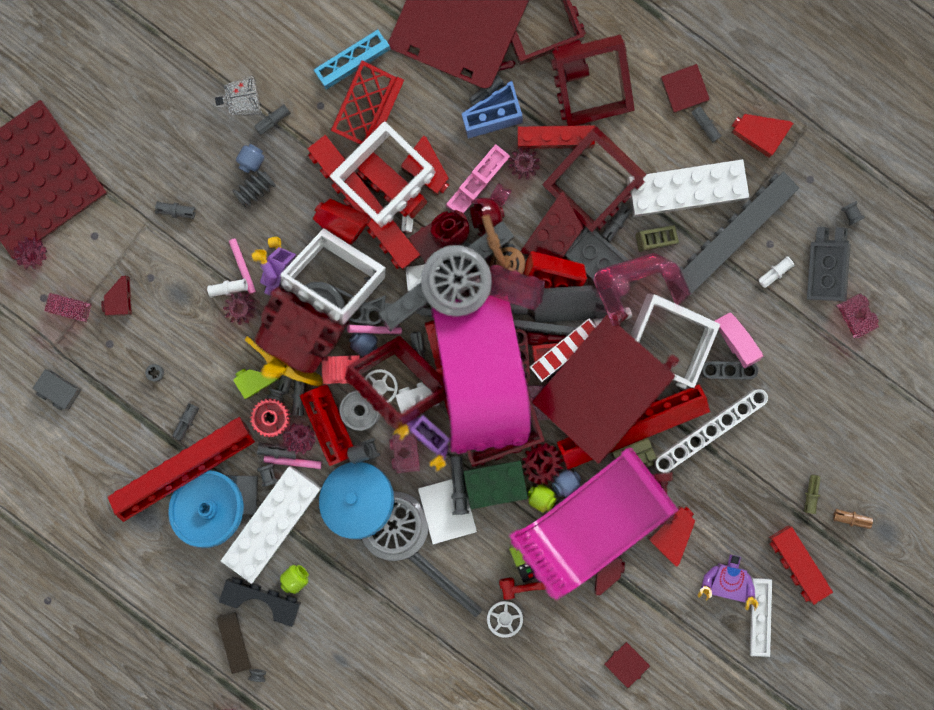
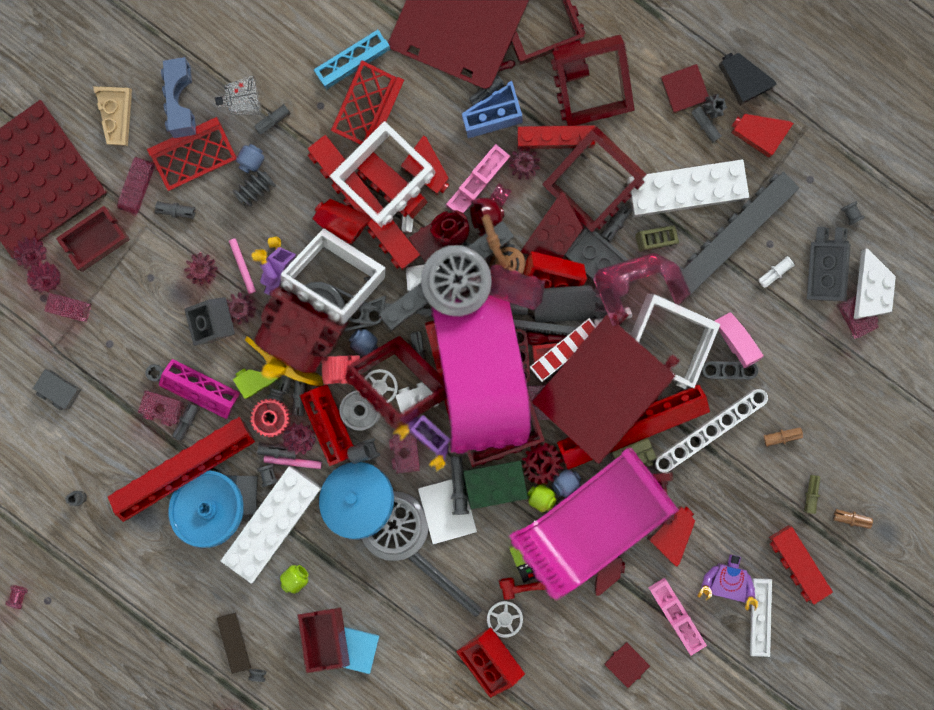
(16, 597): none -> clear pink bush
(43, 277): none -> clear pink gear
(76, 498): none -> dark grey pin
(93, 239): none -> dark red piece
(115, 112): none -> tan wing
(118, 299): dark red slope -> none
(135, 185): none -> clear pink beam
(172, 407): none -> clear pink brick
(174, 143): none -> red fence
(176, 77): none -> sand blue arch
(196, 391): none -> dark pink fence
(207, 270): none -> clear pink gear
(209, 321): none -> dark grey brick
(227, 288): white pin -> none
(283, 608): black arch -> none
(323, 640): none -> dark red piece
(360, 649): none -> medium azure tile
(372, 329): bright pink bar -> none
(490, 662): none -> red slope
(677, 616): none -> bright pink slope
(714, 106): none -> dark grey gear
(745, 78): none -> black slope
(783, 436): none -> medium nougat axle
(874, 287): none -> white wing

